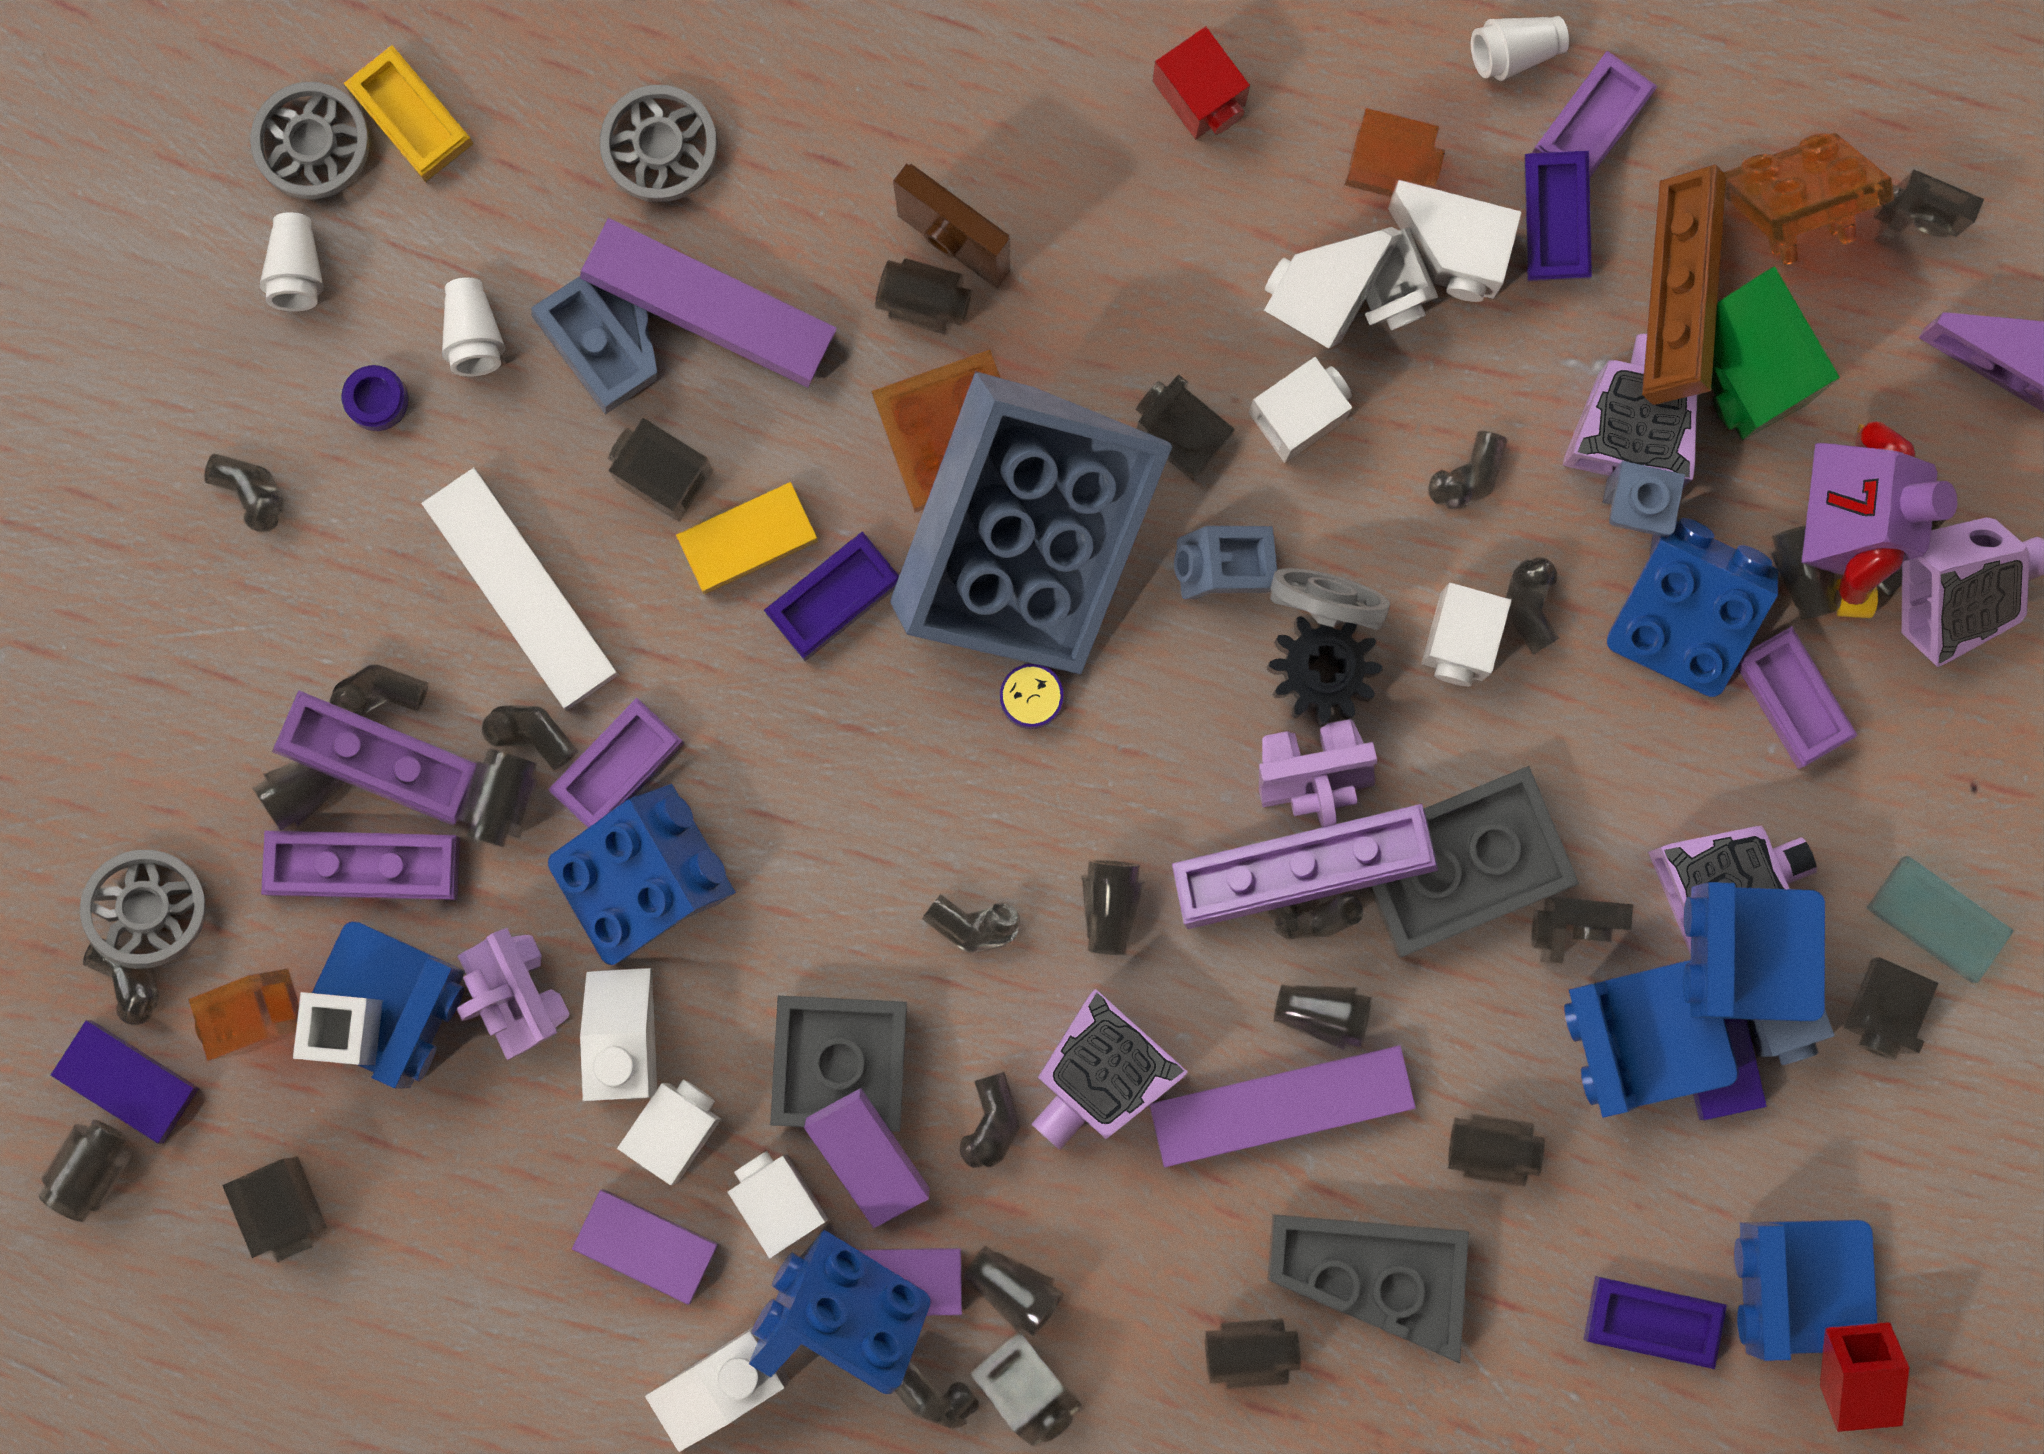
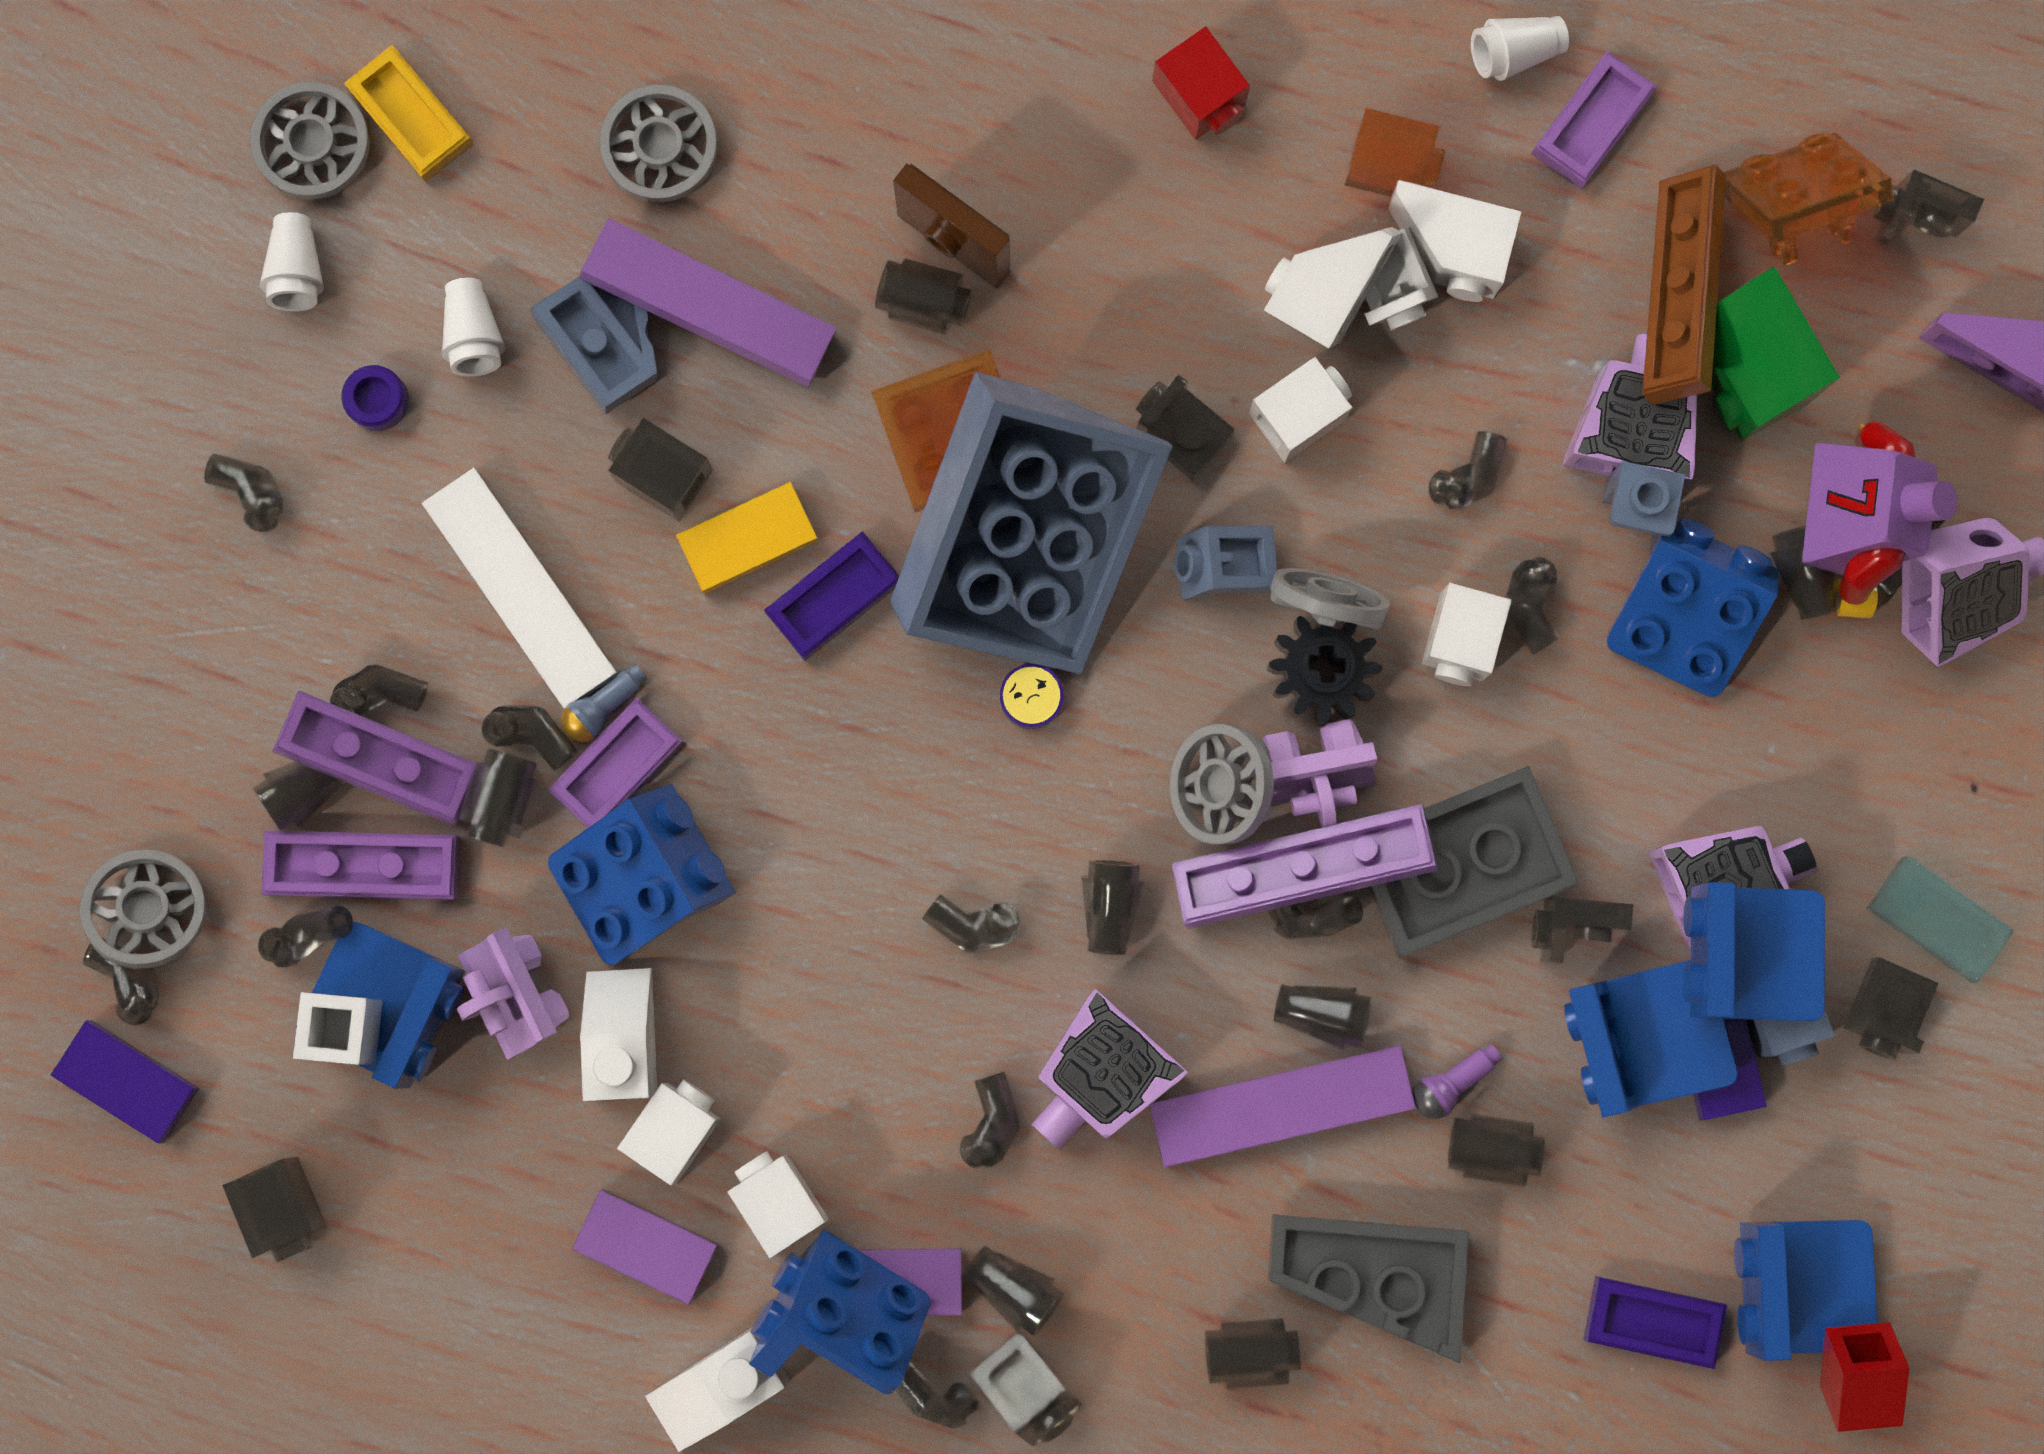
(84, 1170): clear smoke brick -> none
(246, 1014): clear orange brick -> none
(303, 935): none -> clear smoke arm
(586, 716): none -> sand blue piece
(834, 1049): dark grey plate -> none
(867, 1158): medium lavender tile -> none
(1222, 784): none -> light grey wheel
(1438, 1094): none -> medium lavender piece
(1558, 216): dark purple tile -> none
(1795, 698): medium lavender tile -> none

